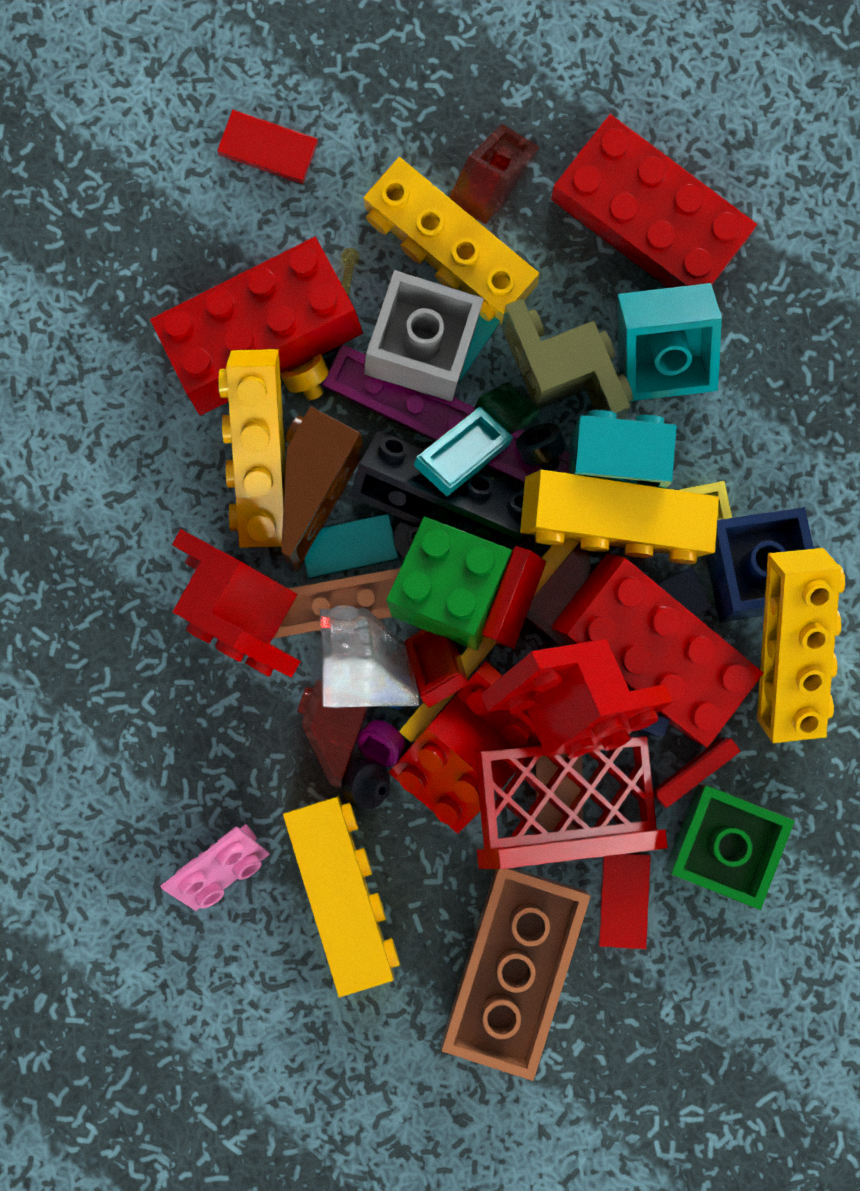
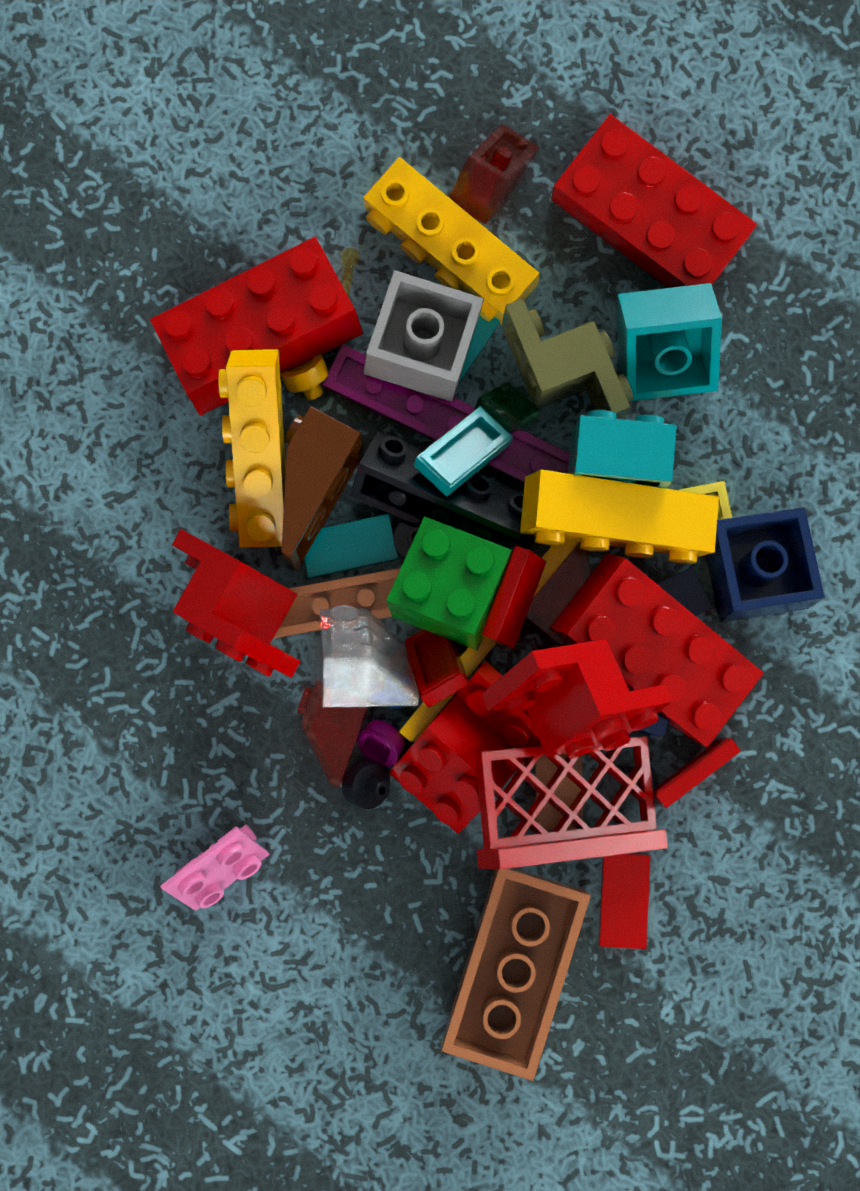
(267, 146): red tile -> none
(340, 896): yellow brick -> none
(541, 446): black tile -> none
(729, 846): green brick -> none
(799, 644): yellow brick -> none

